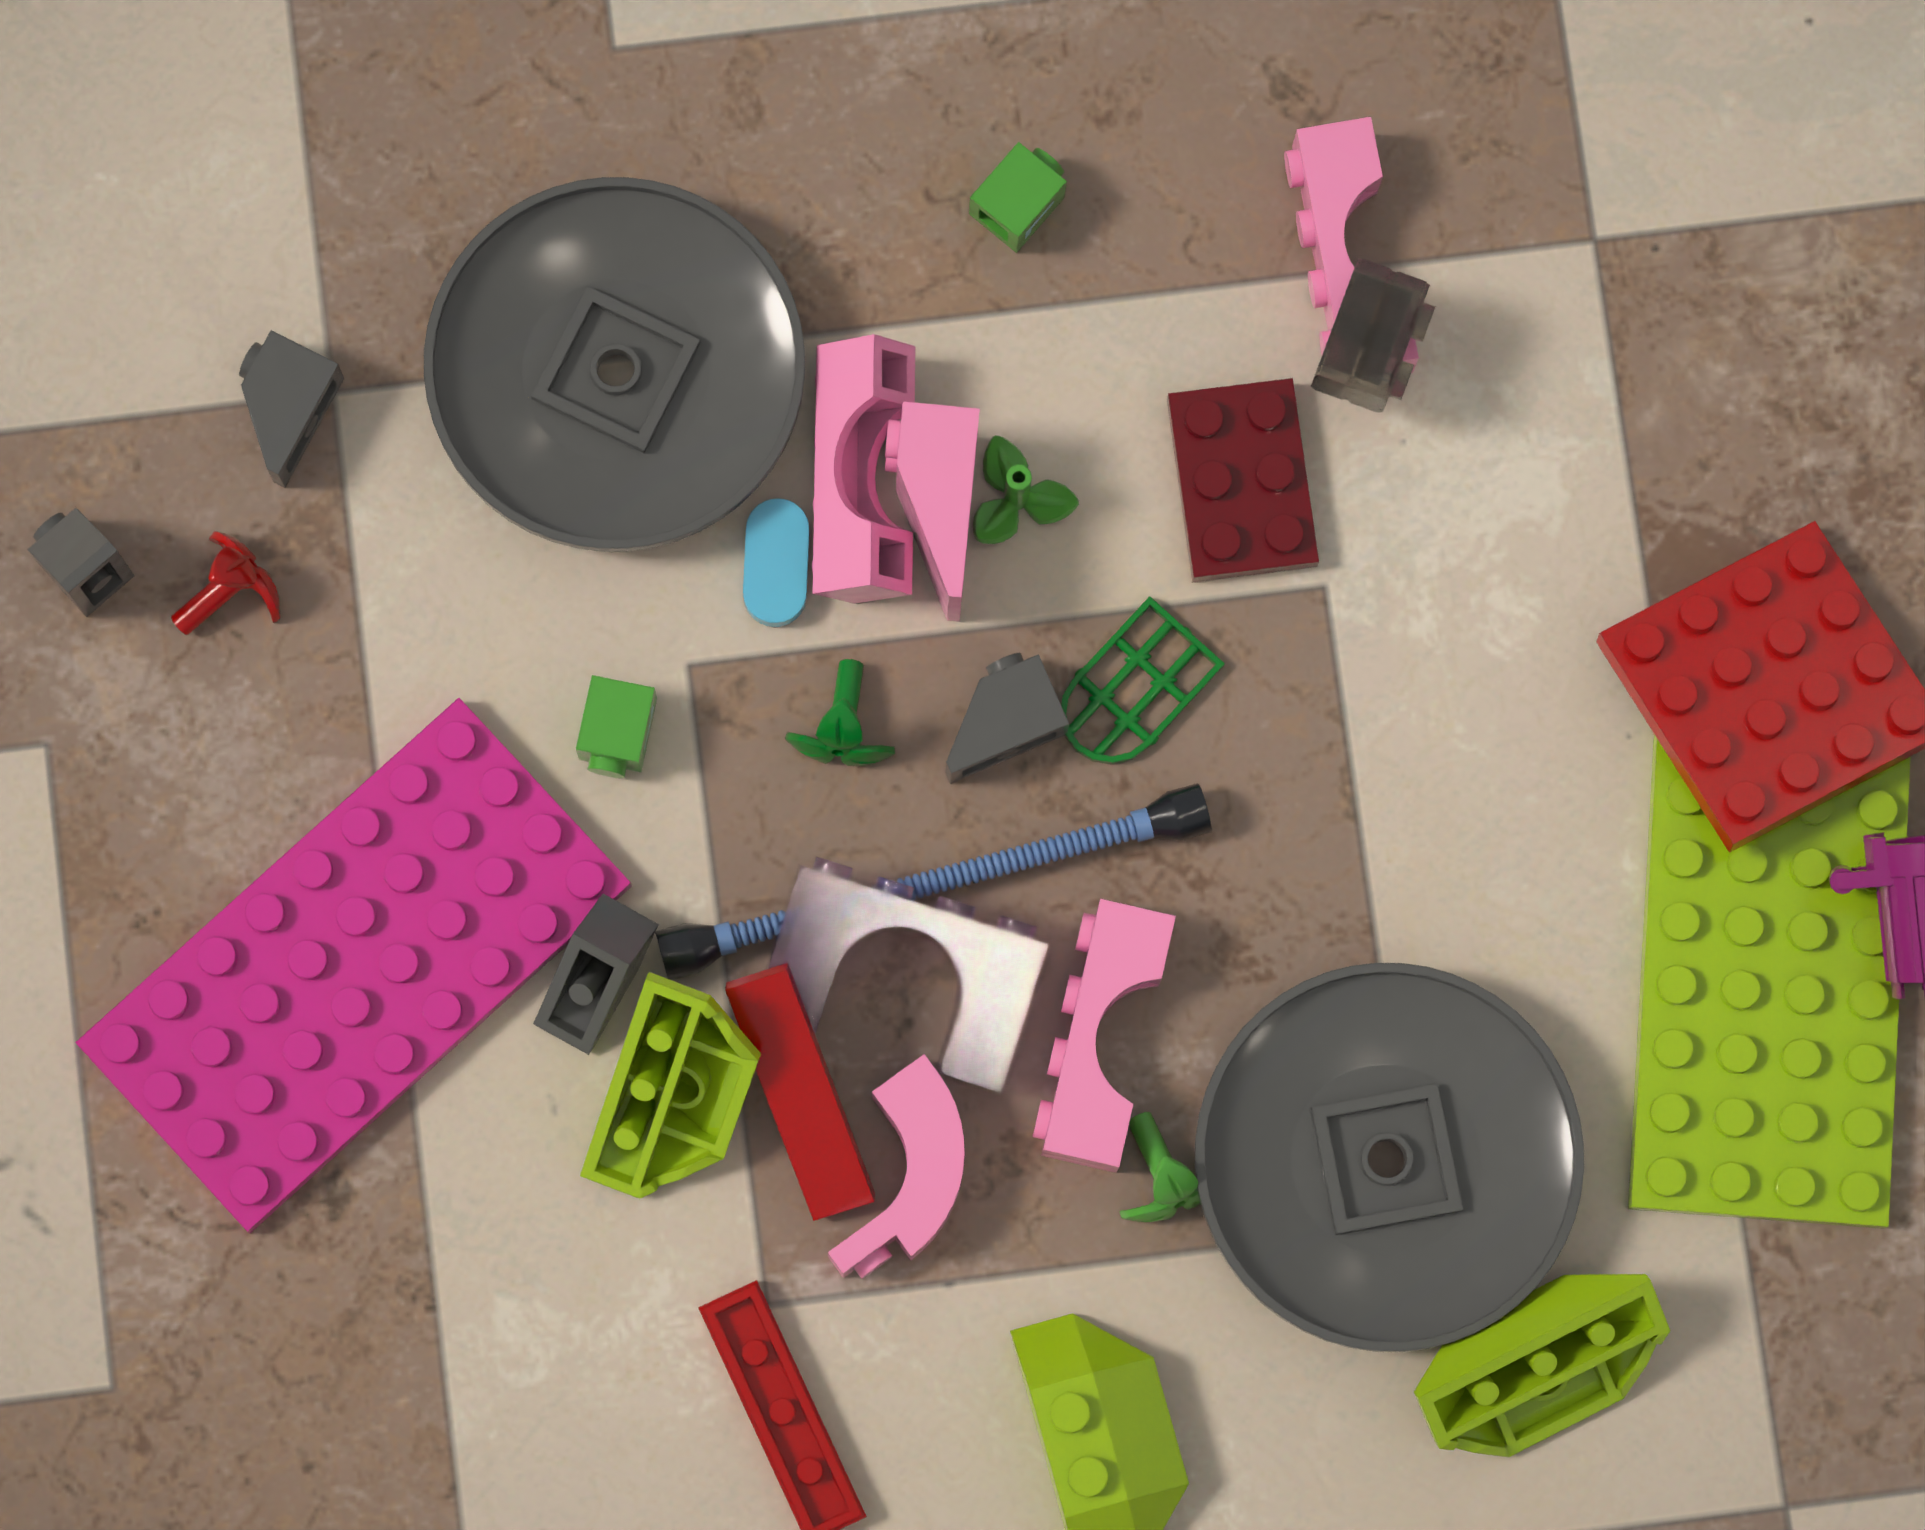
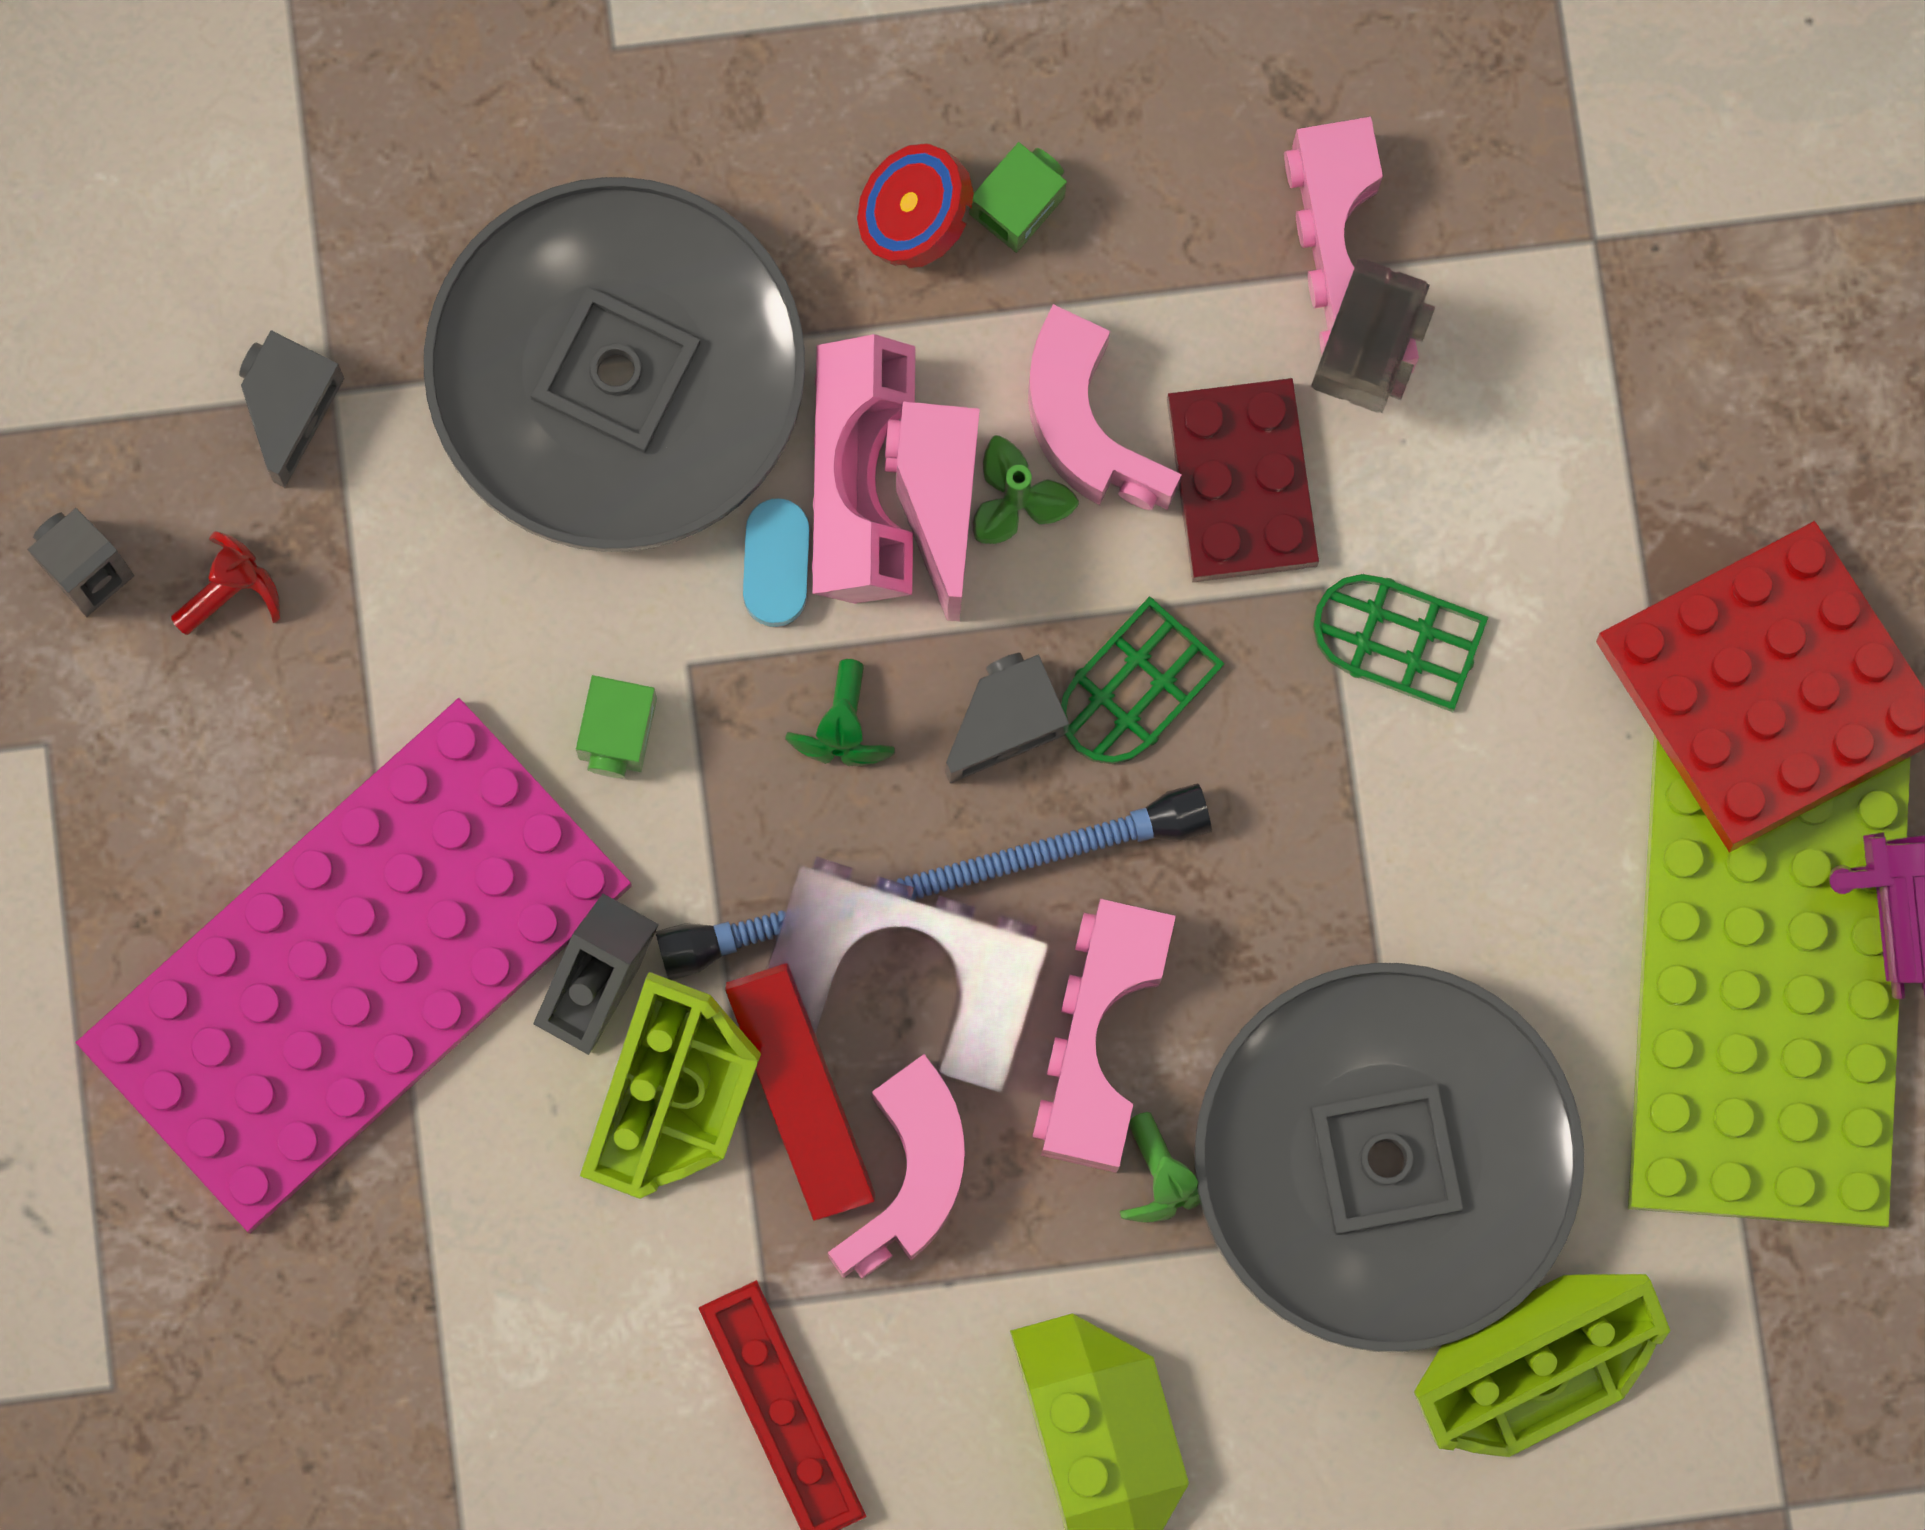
(914, 205): none -> red tile
(1064, 424): none -> bright pink arch
(1412, 659): none -> green window

